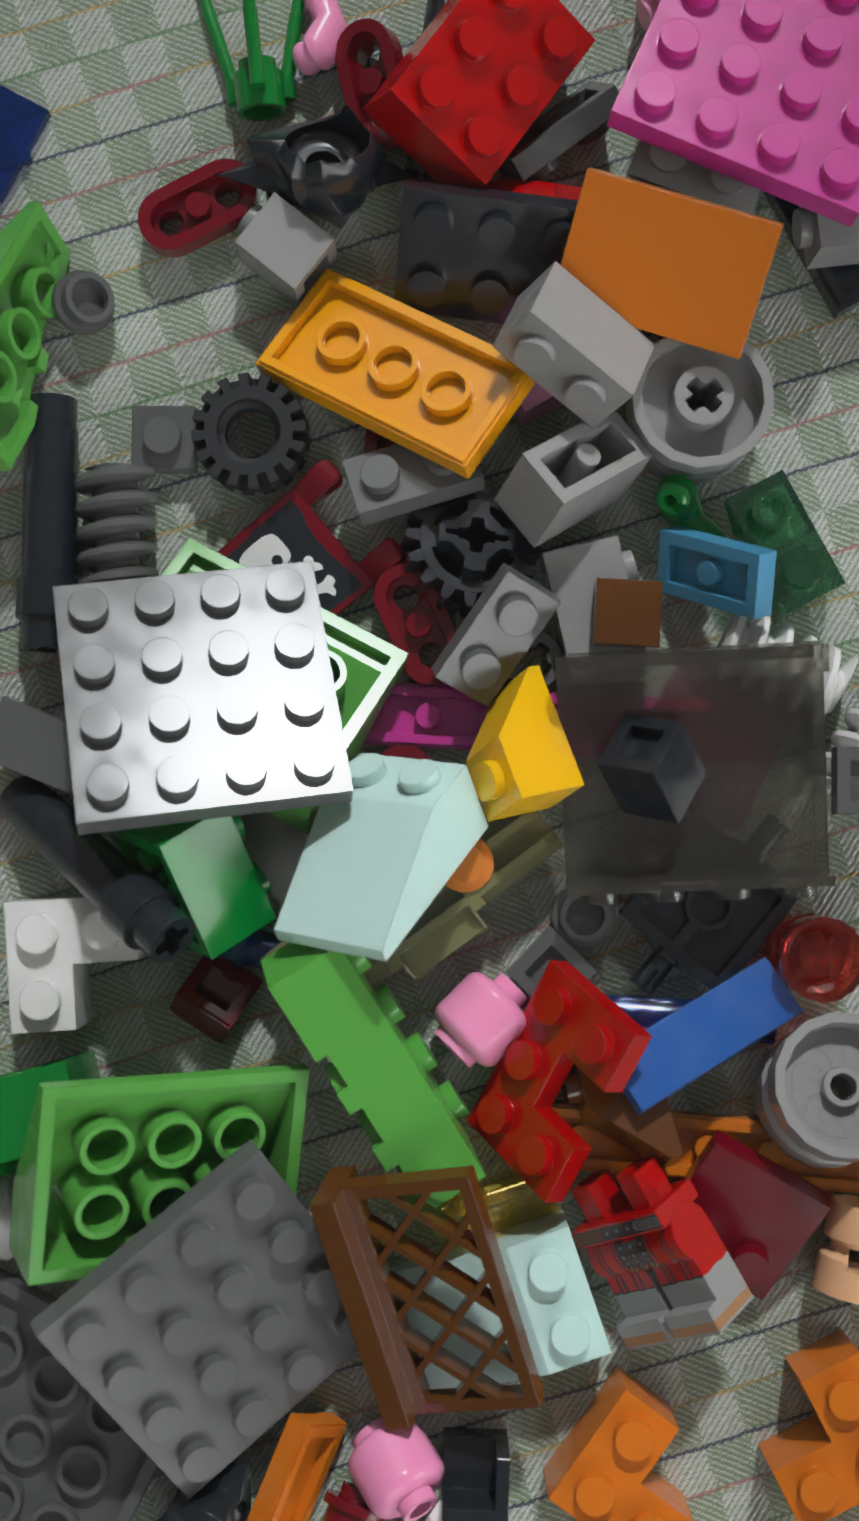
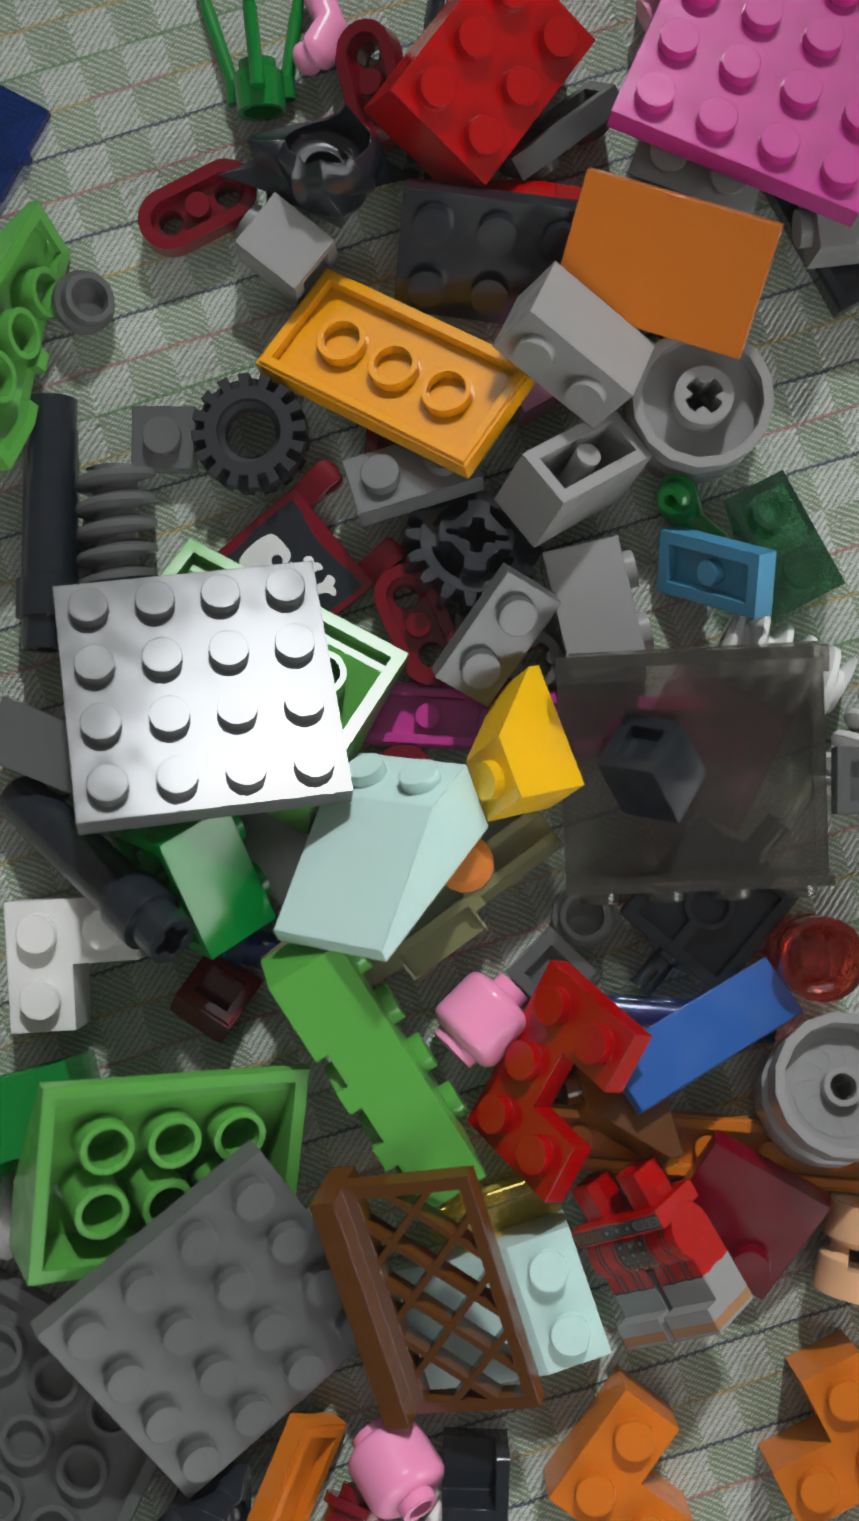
(627, 613): reddish brown tile -> none

